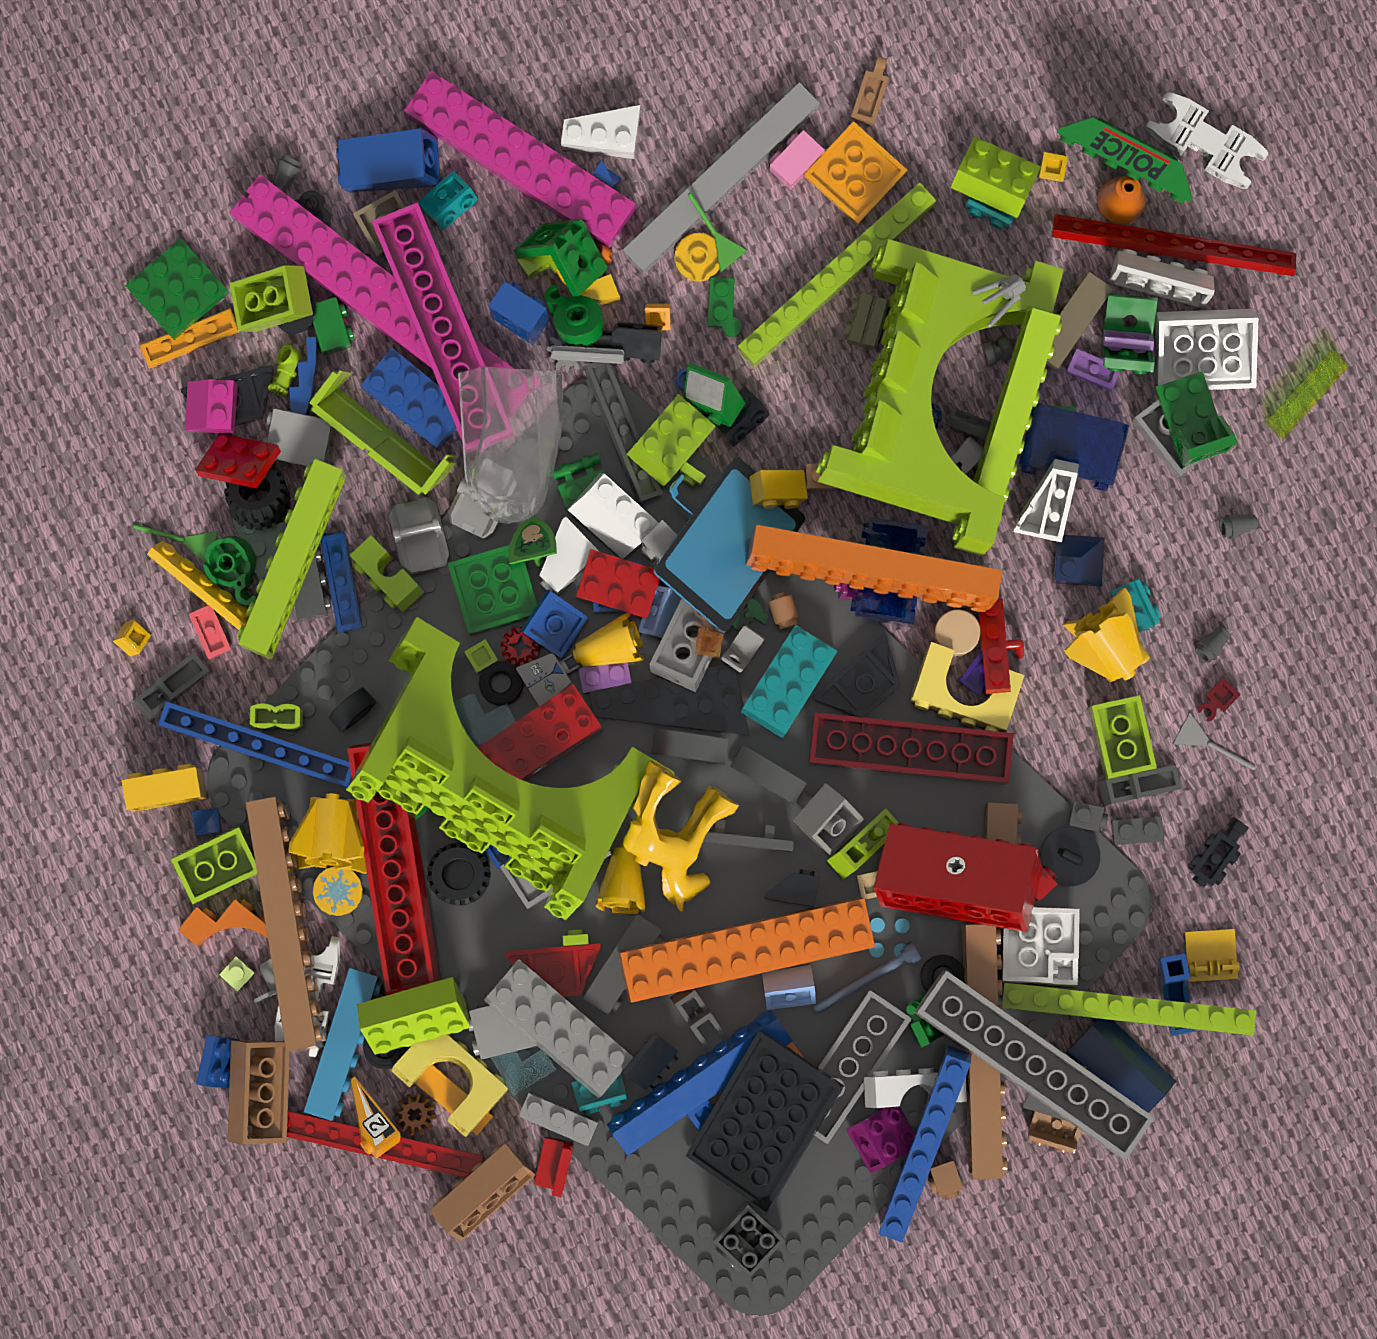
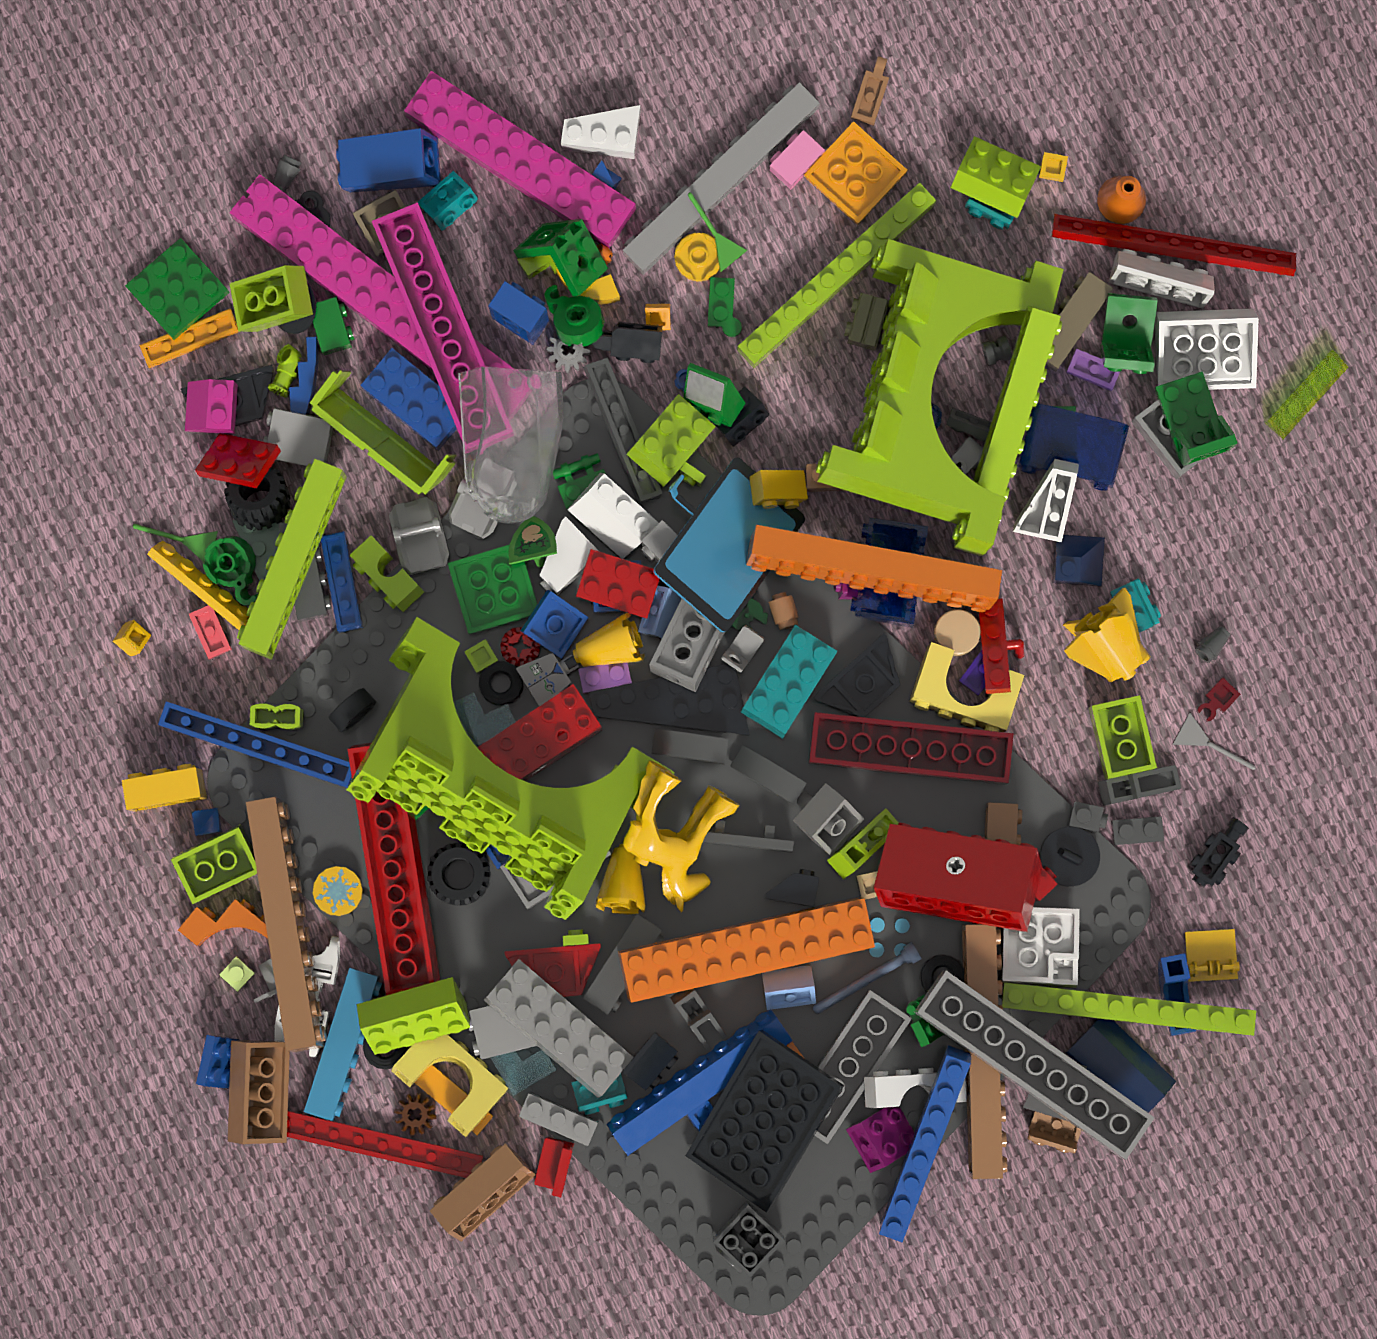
(171, 686): dark grey slope -> none
(329, 835): yellow brick -> none
(375, 1128): light orange slope -> none
(587, 354): light grey axle -> none
(708, 642): clear orange slope -> none
(945, 1180): medium nougat brick -> none
(1009, 288): light grey plant -> none
(1121, 339): medium lavender plate -> none
(1131, 153): green slope -> none
(1206, 139): white piece -> none
(1236, 525): dark grey cone -> none

